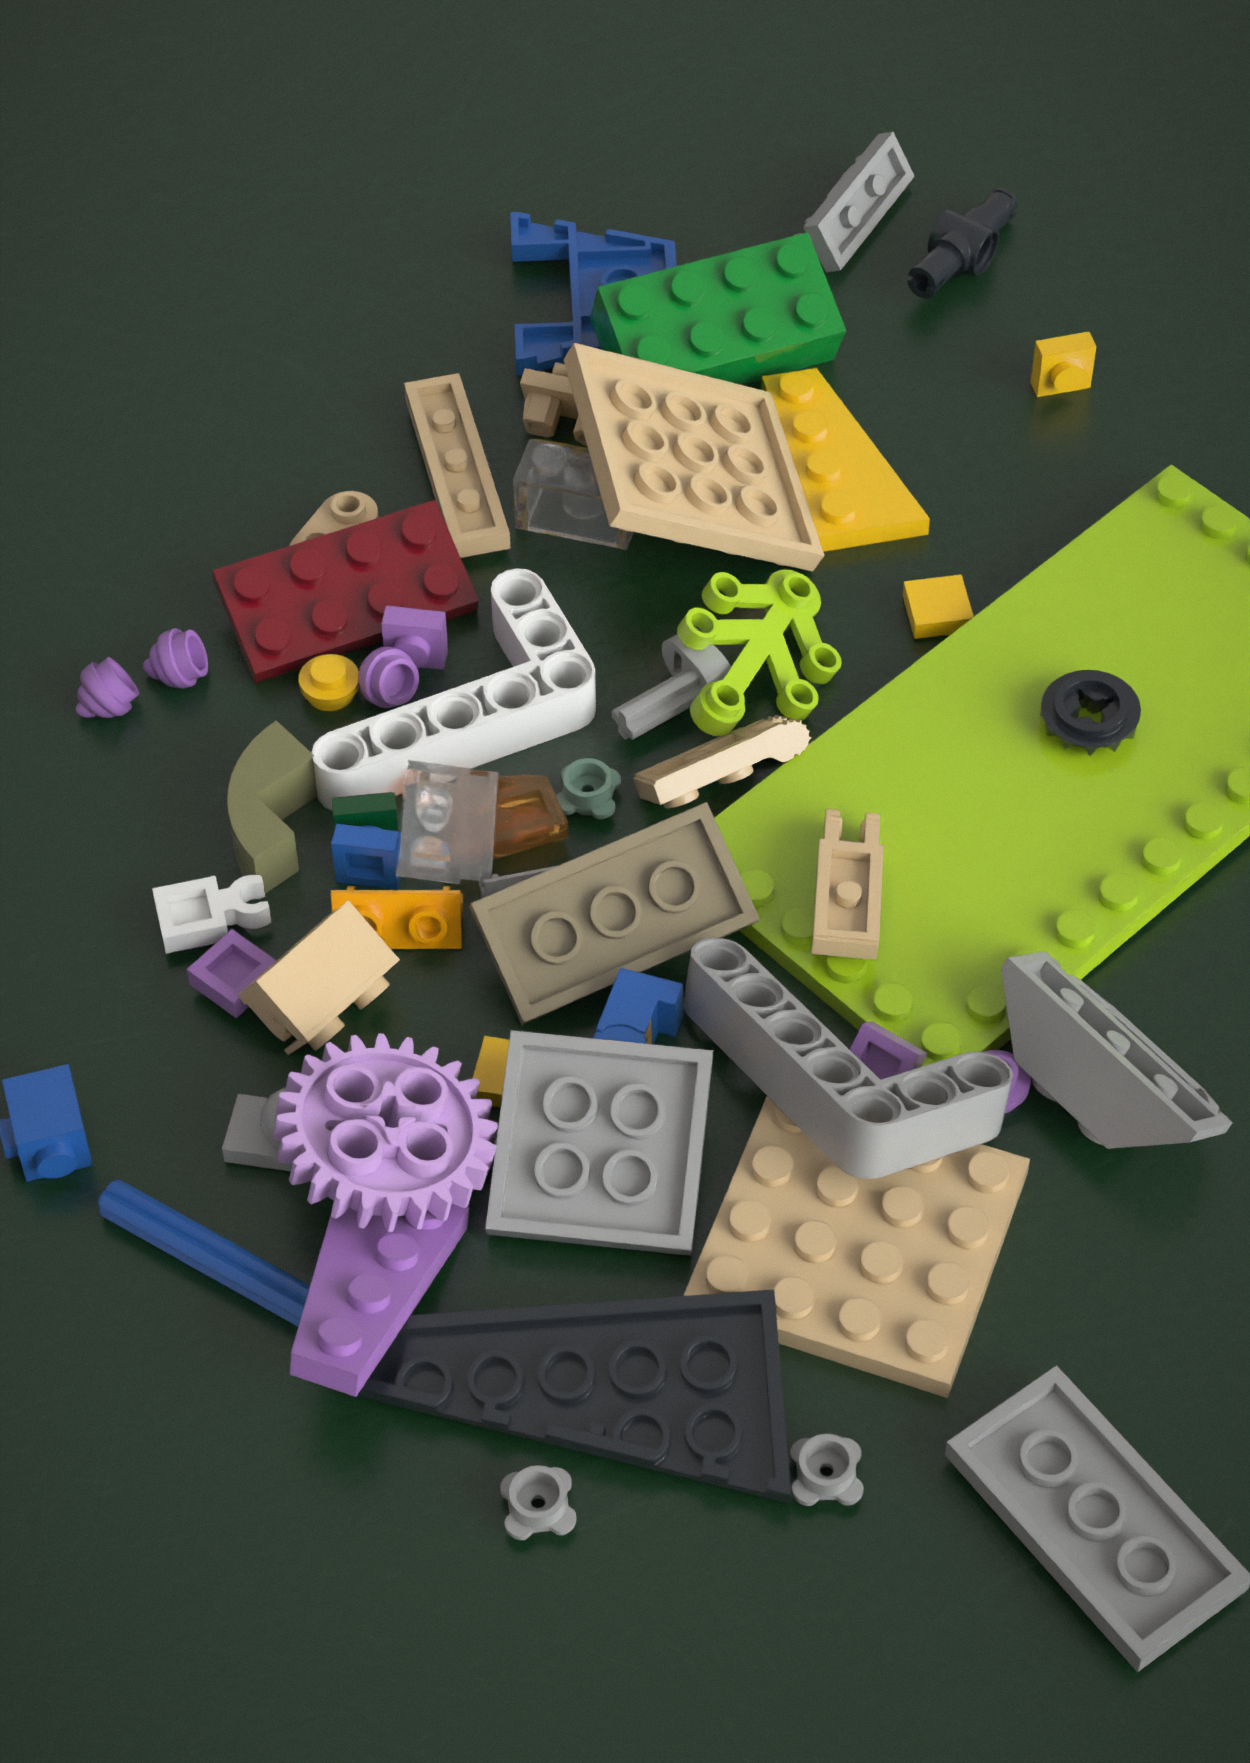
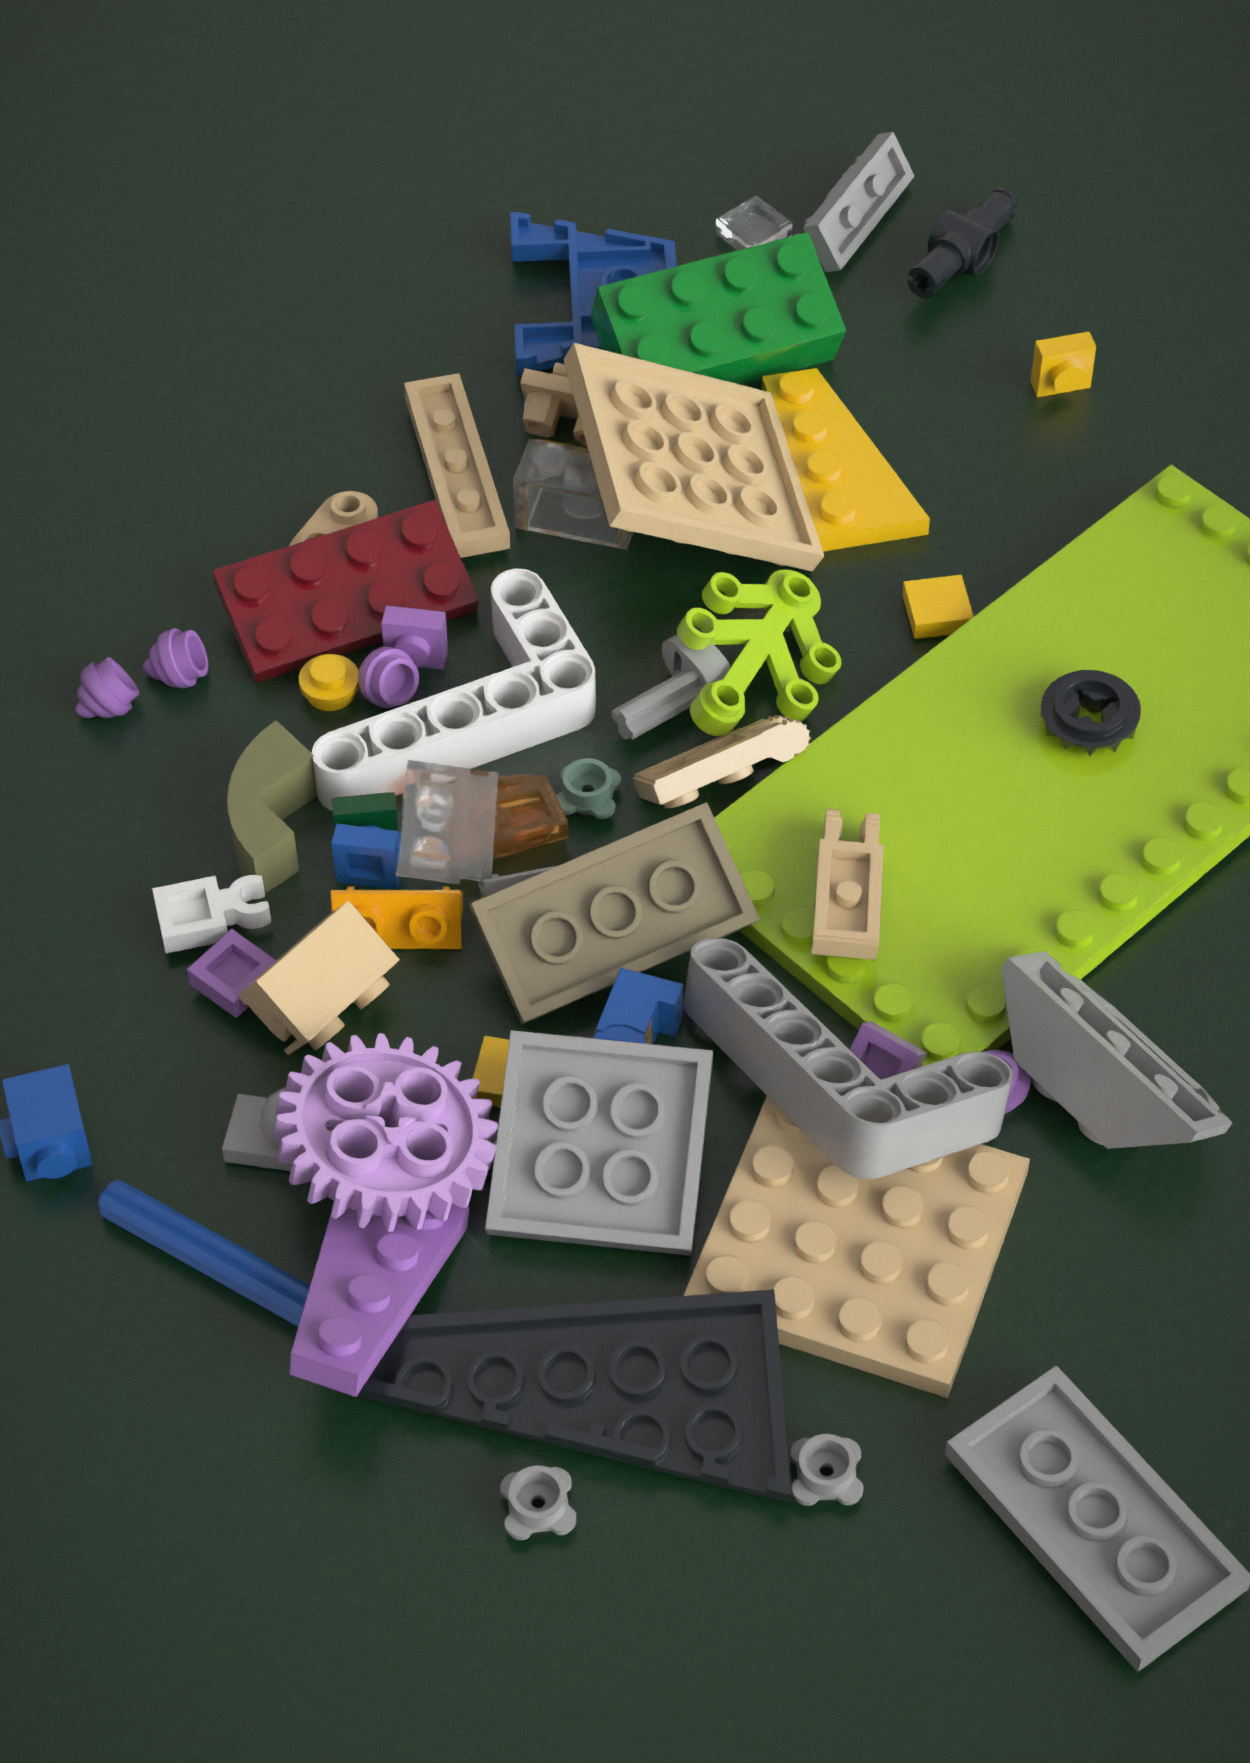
(752, 224): none -> clear tile

